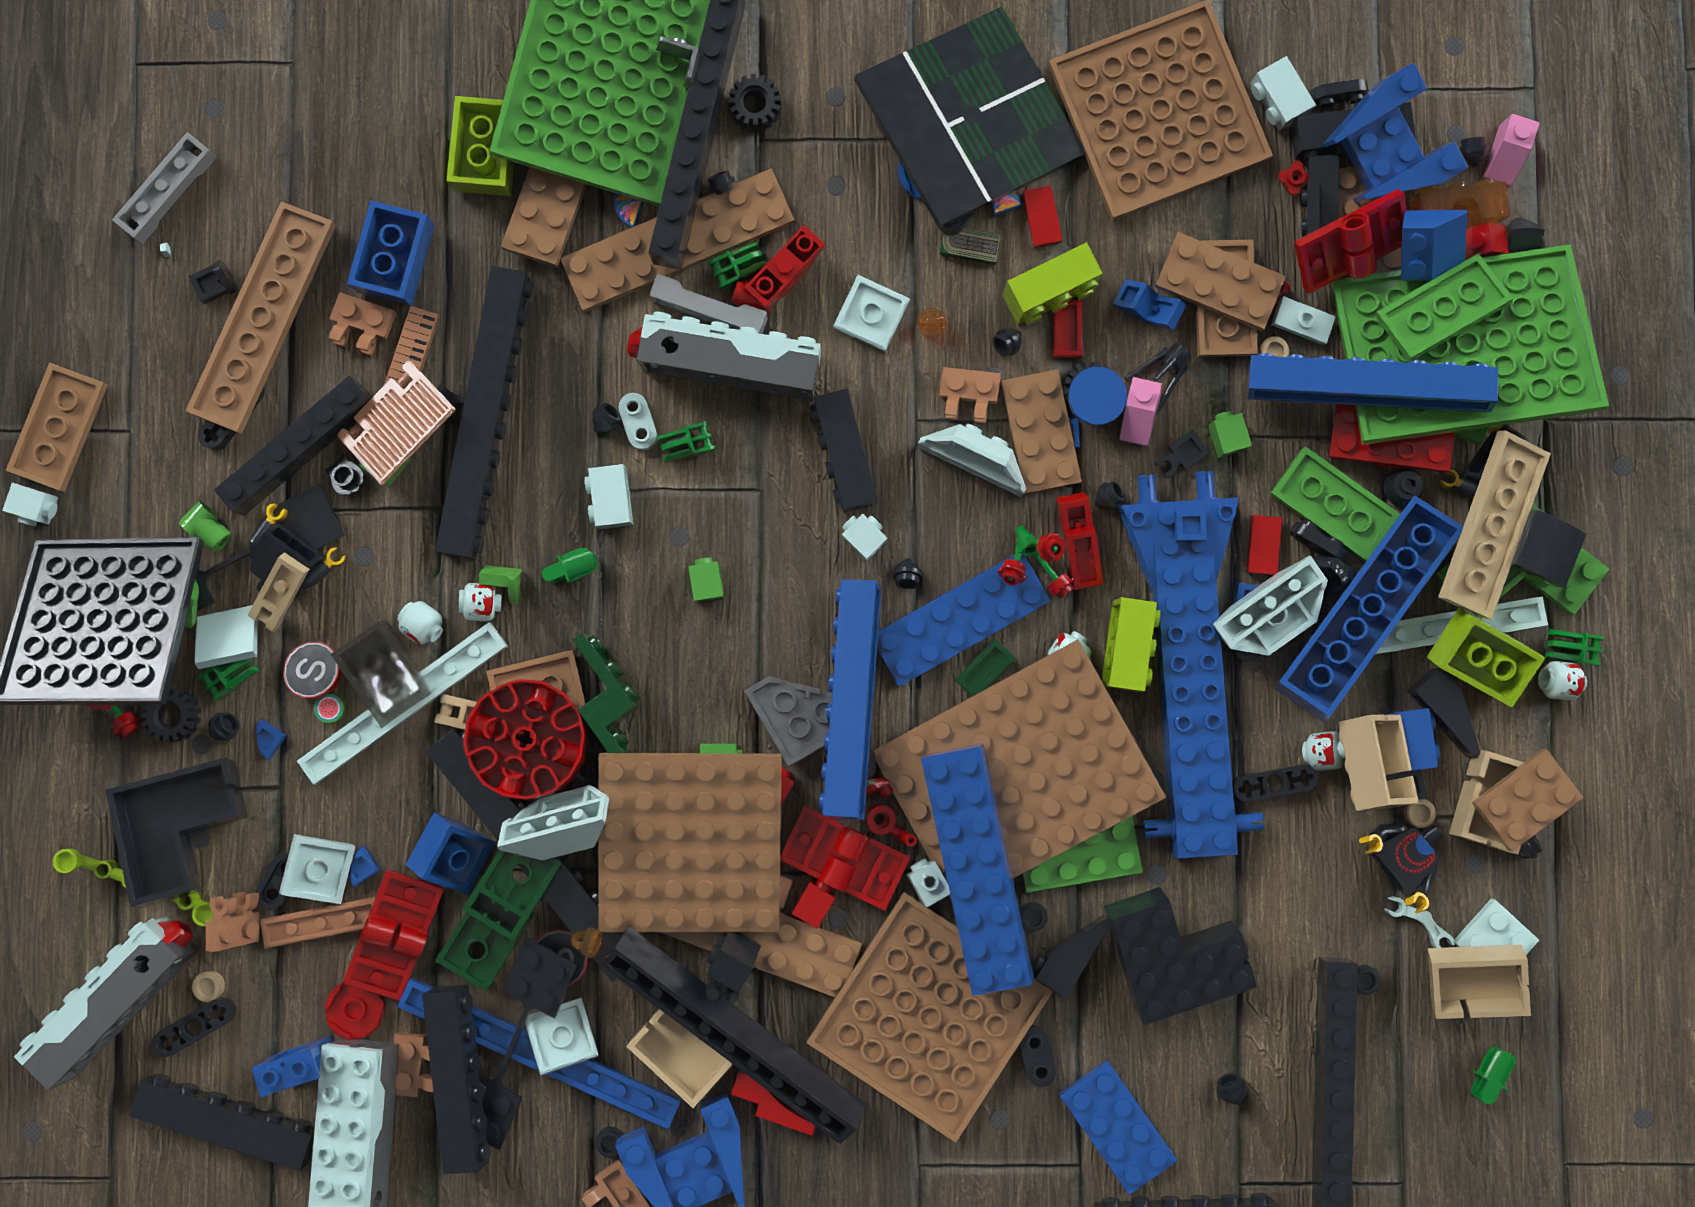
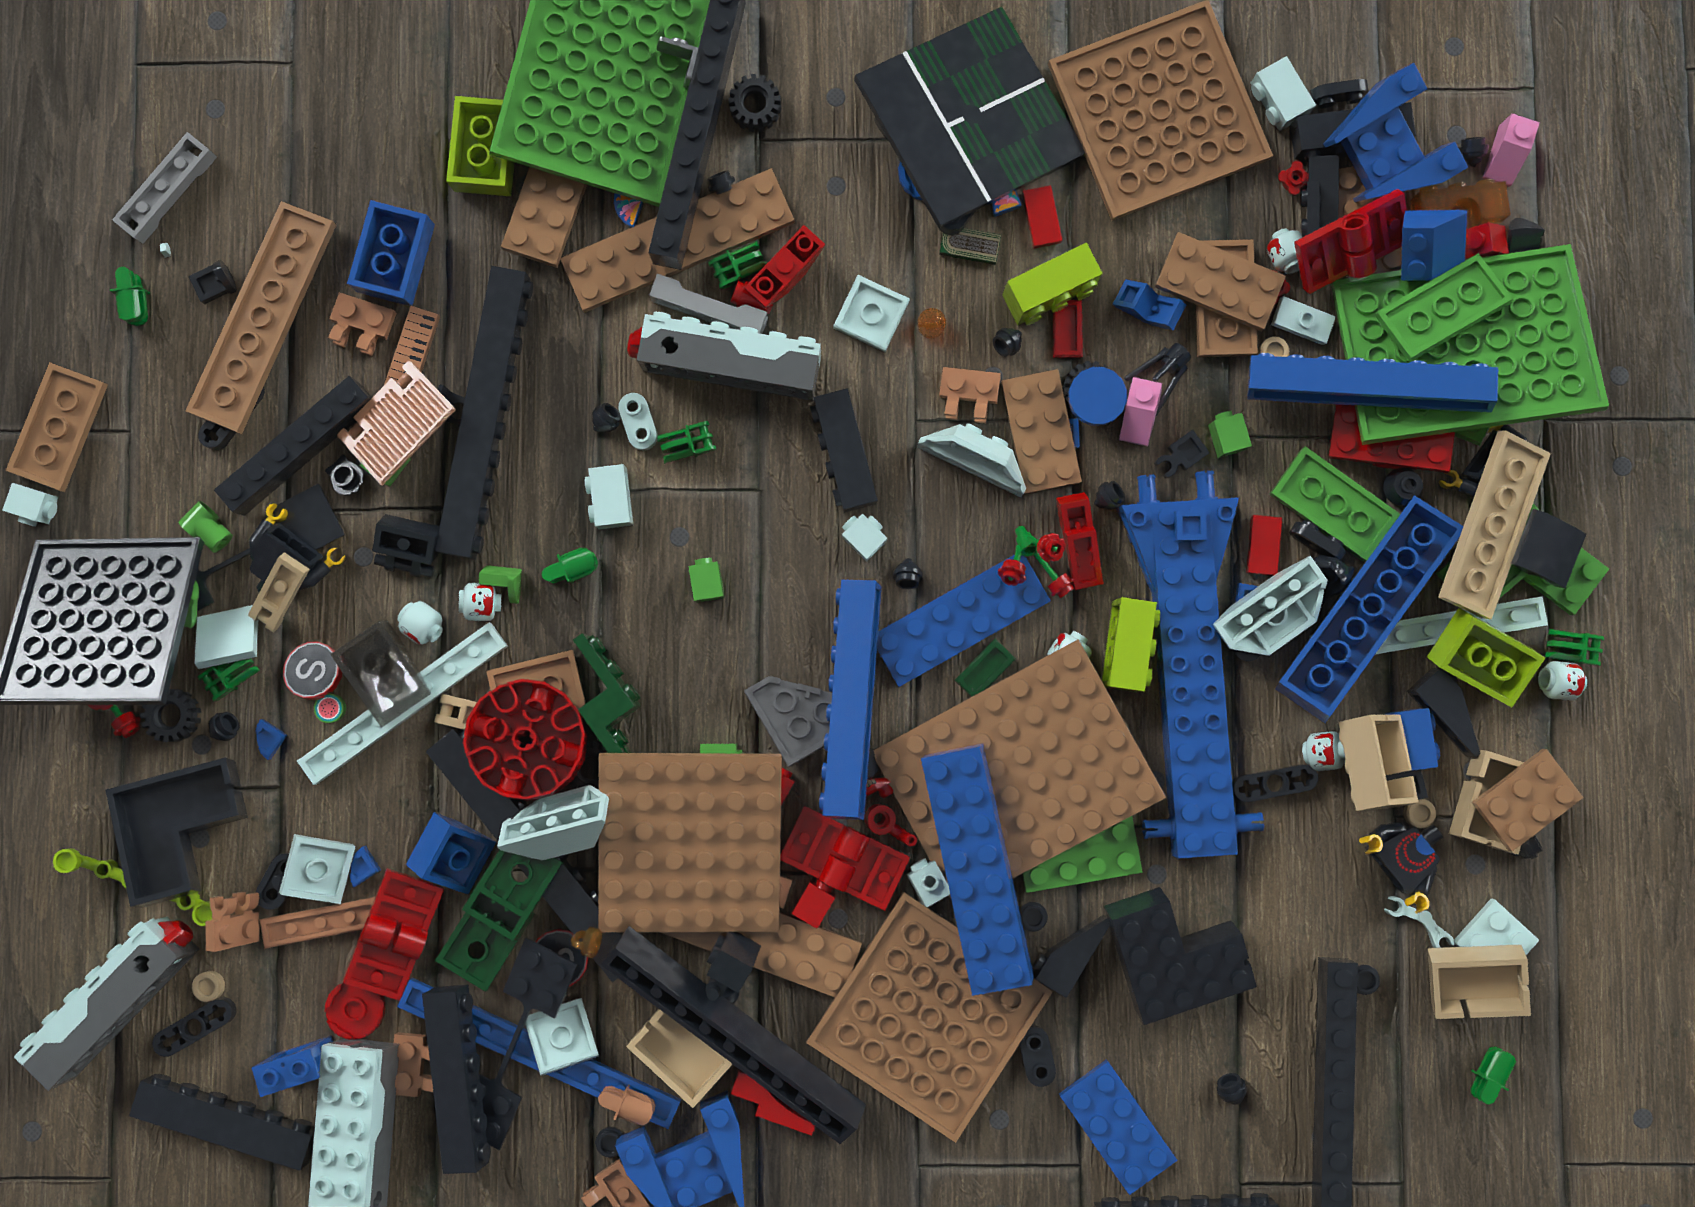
(130, 297): none -> green arm
(405, 540): none -> black brick
(628, 1104): none -> nougat arm
(1283, 252): none -> light aqua head

